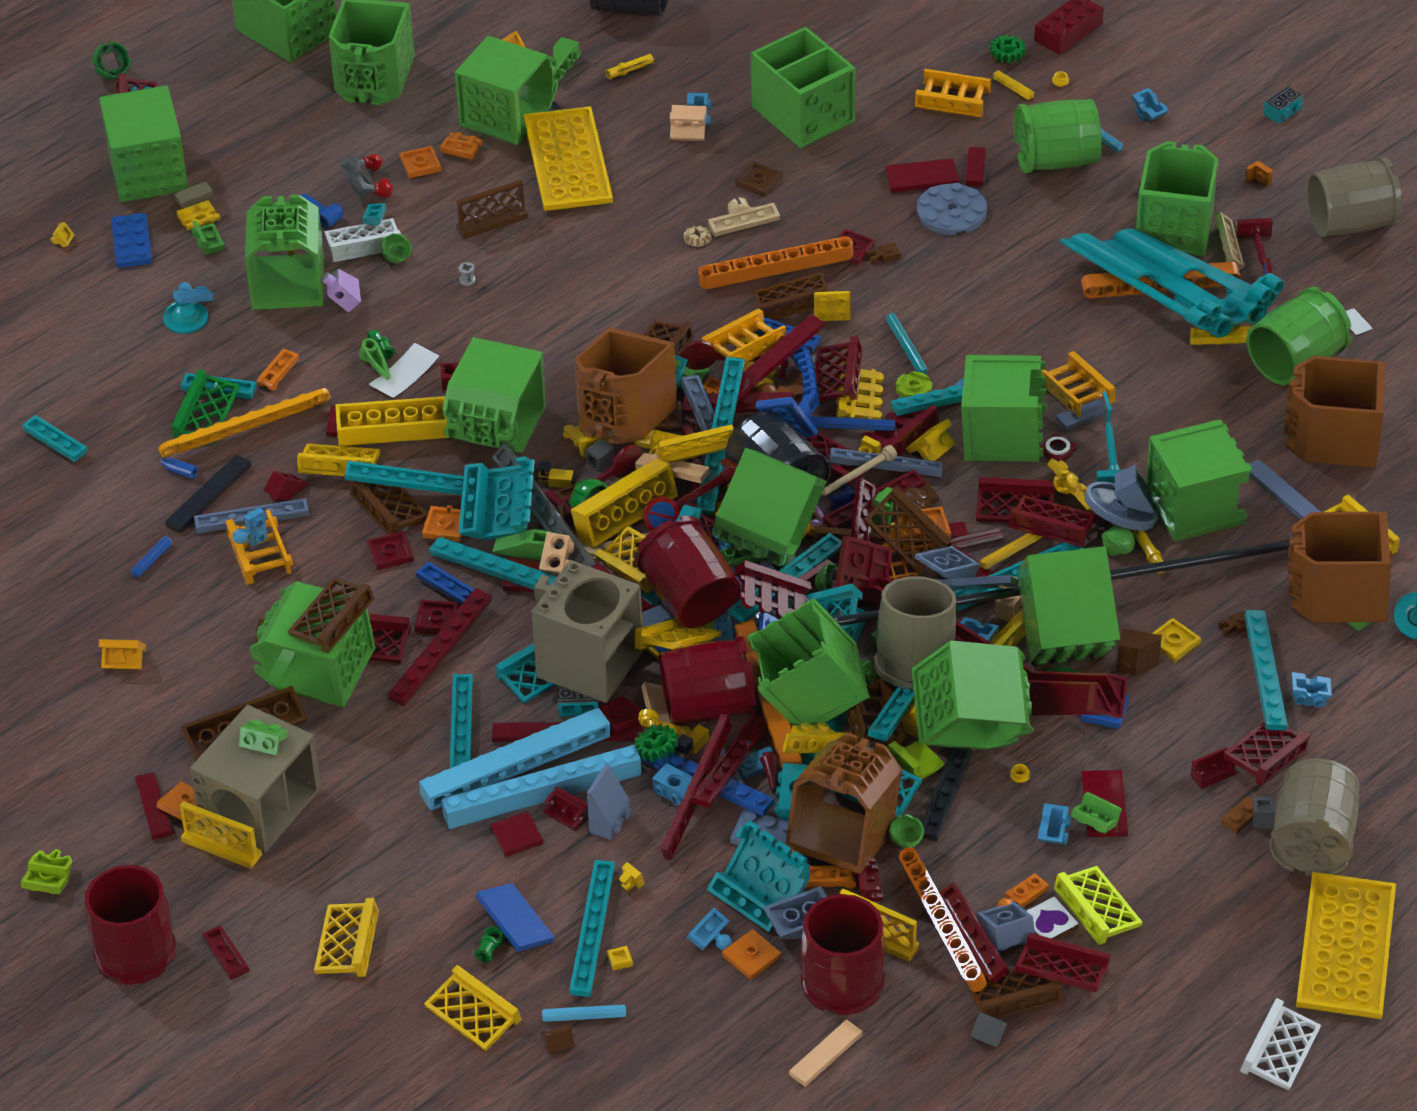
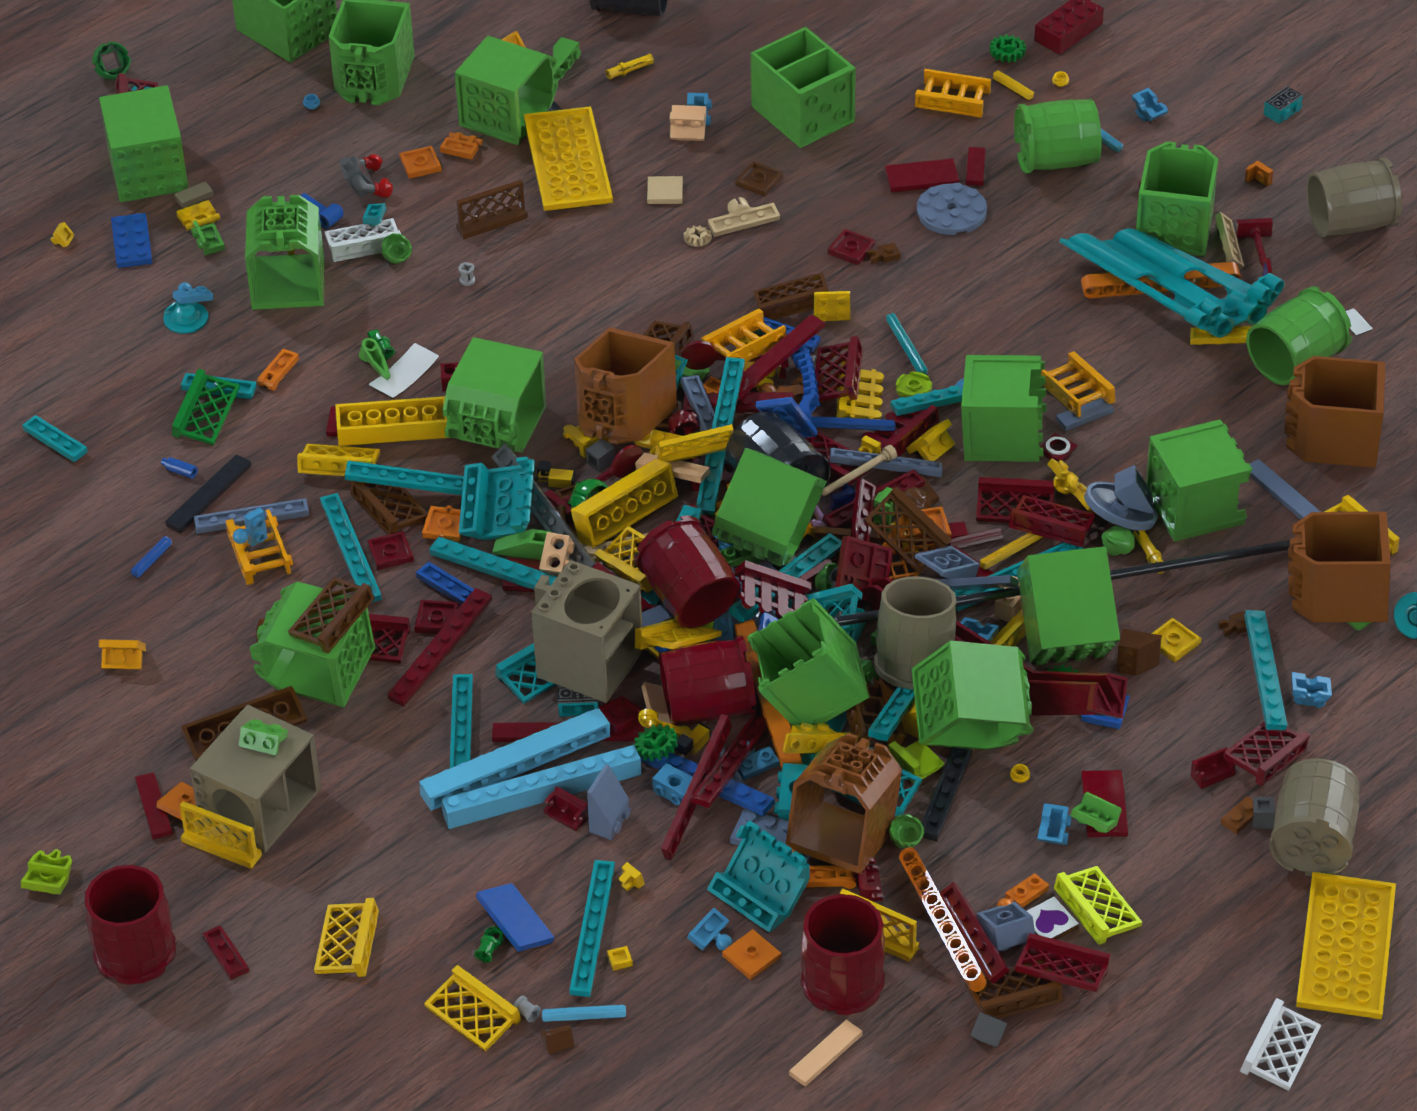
(240, 424): light orange plate -> none
(283, 486): dark red slope -> none
(311, 101): none -> dark azure plate
(342, 289): lavender torso -> none
(349, 543): none -> teal plate
(516, 834): dark red tile -> none
(527, 1009): none -> light grey bush
(663, 509): piece -> none
(665, 190): none -> tan tile
(680, 419): none -> dark red hair
(770, 765): dark red cone -> none
(775, 262): orange beam -> none
(789, 913): sand blue slope -> none
(1108, 475): teal piece -> none

